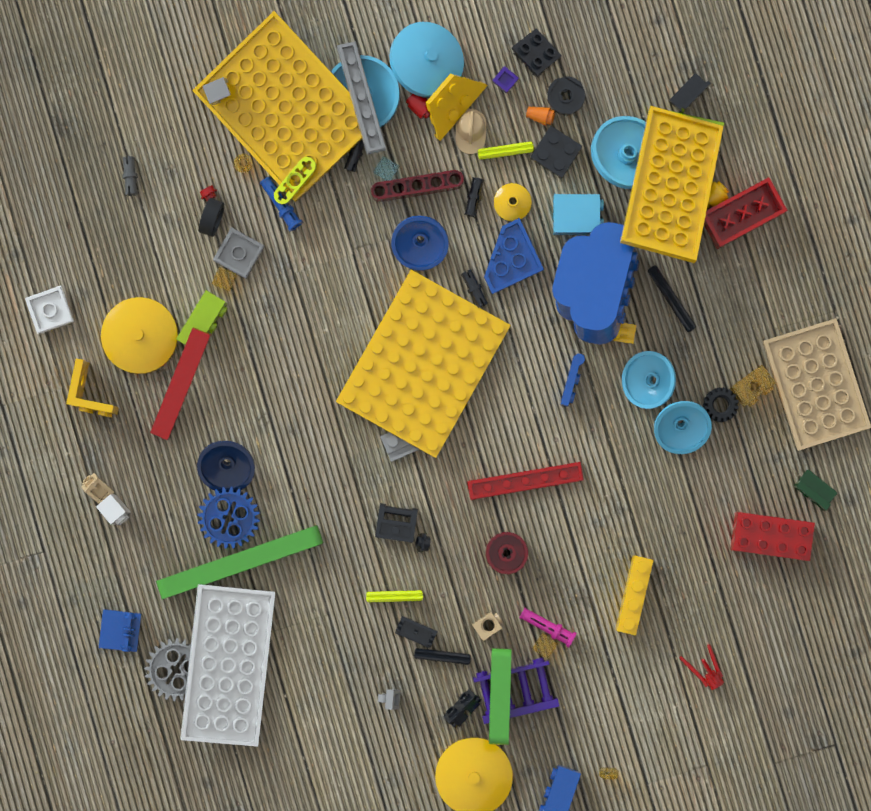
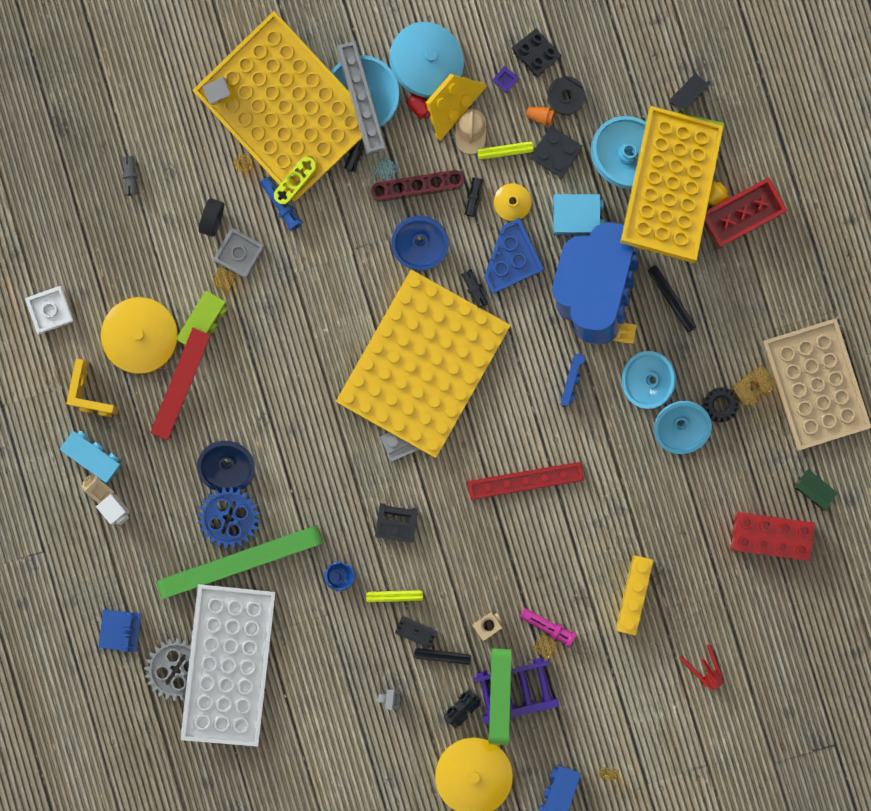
(91, 456): none -> medium azure brick
(208, 192): red plate -> none
(339, 576): none -> blue hair
(422, 543): black plate -> none
(517, 557): dark red wheel -> none

